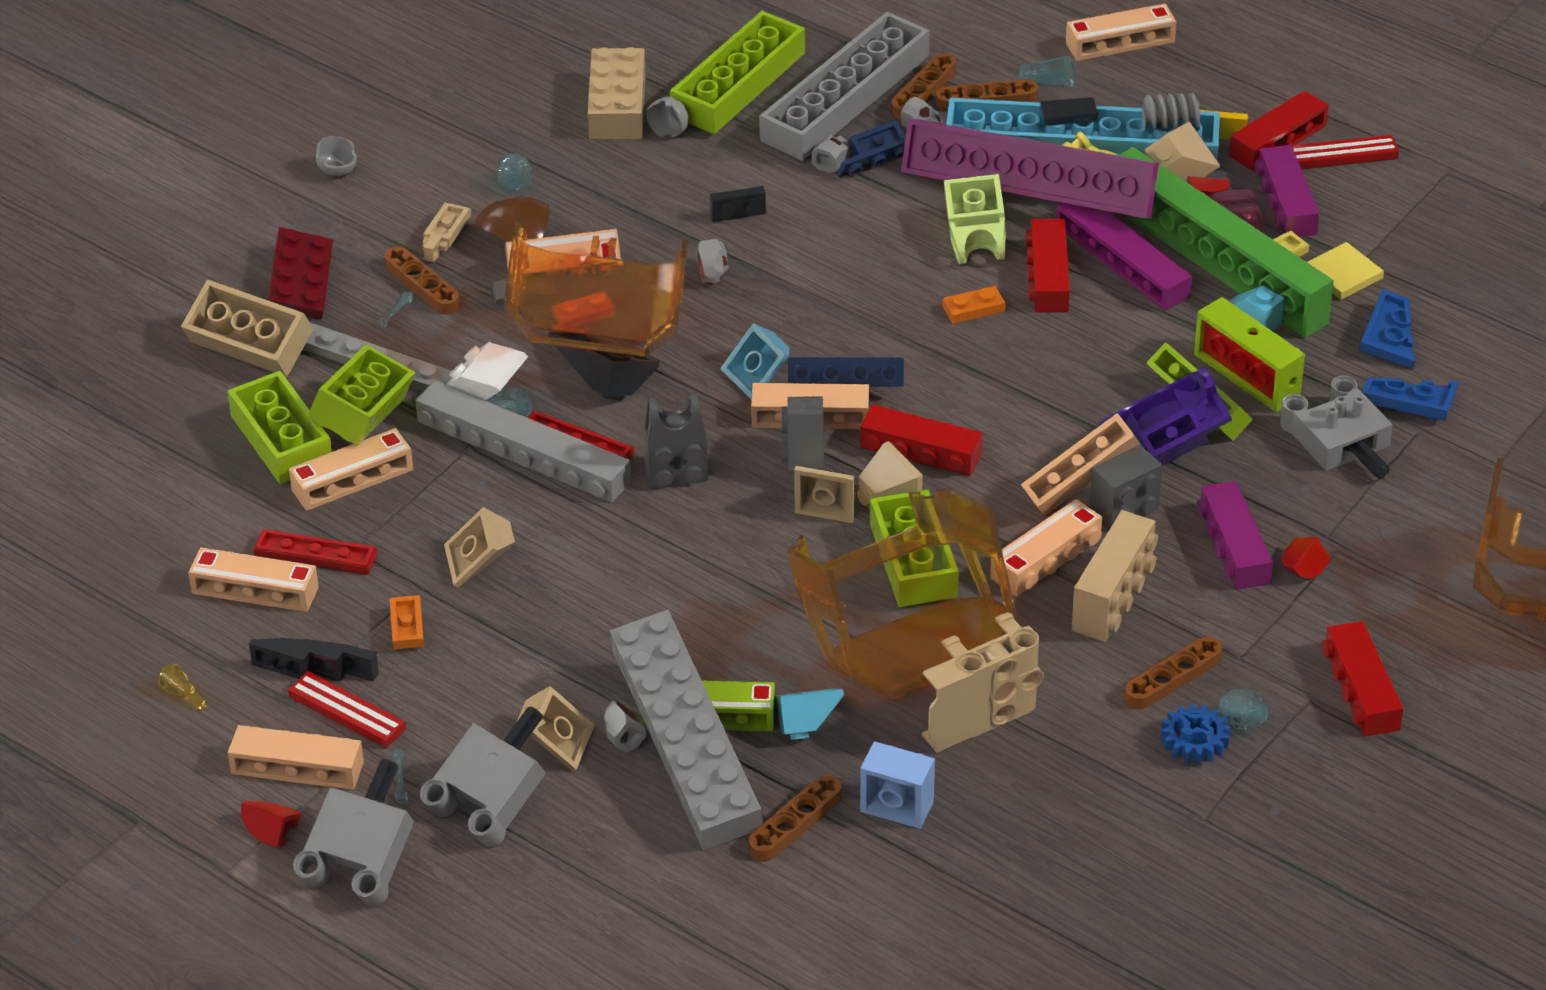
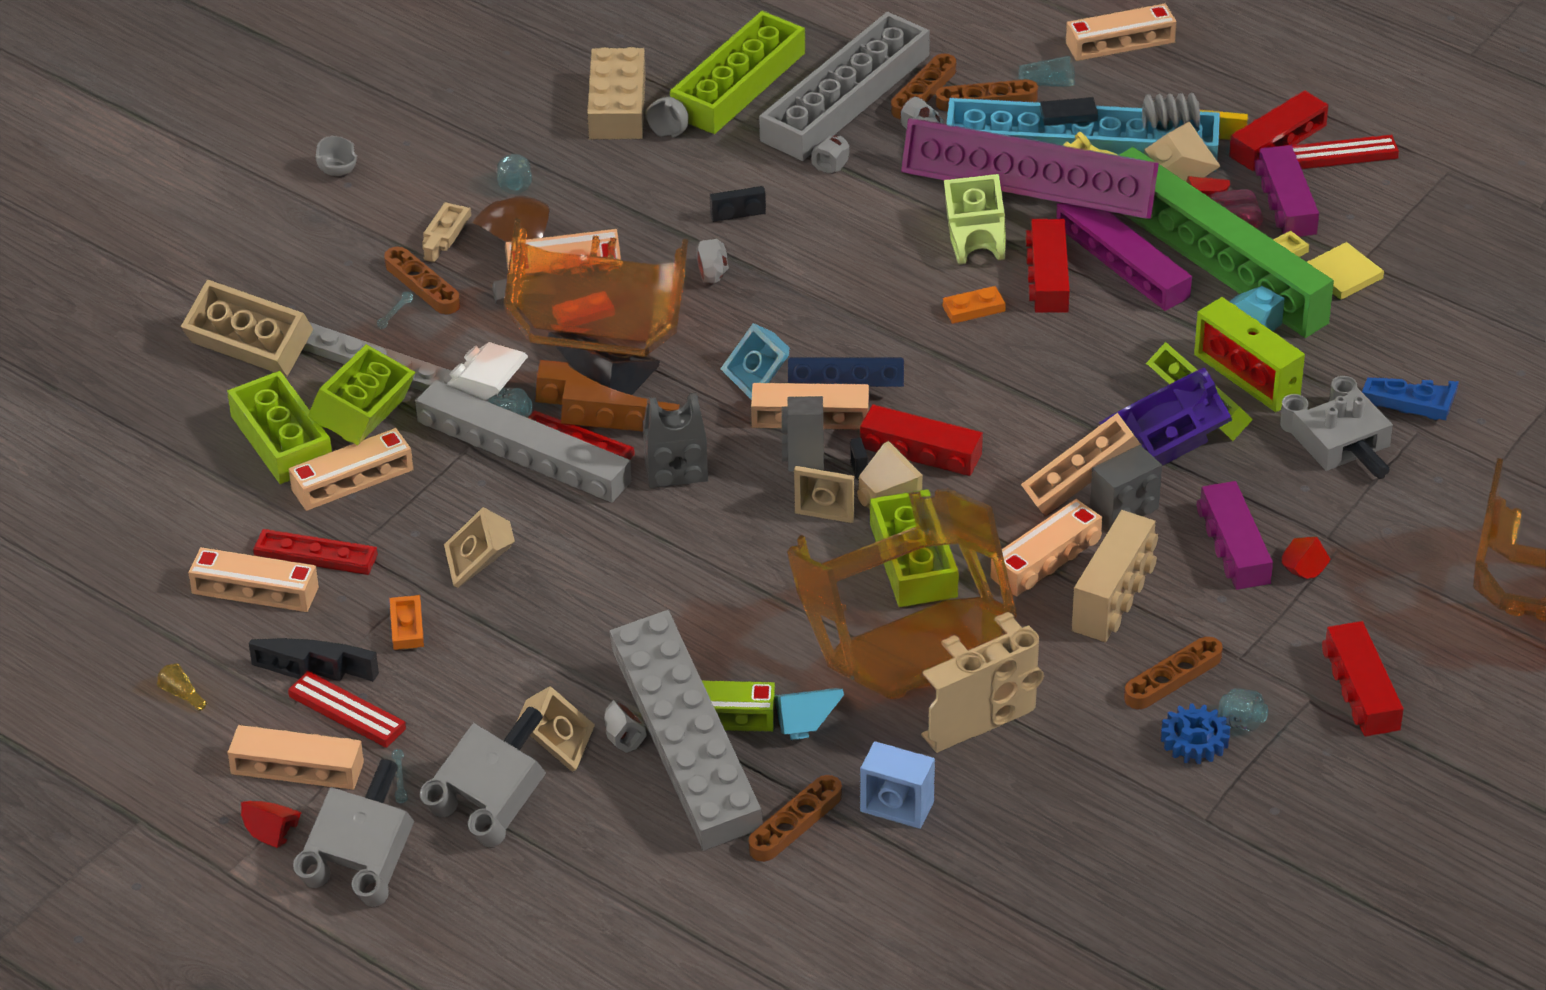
(300, 271): dark red plate -> none
(590, 402): none -> dark orange arch
(858, 456): none -> black tile
(873, 148): dark blue bracket -> none
(1389, 330): blue wing -> none

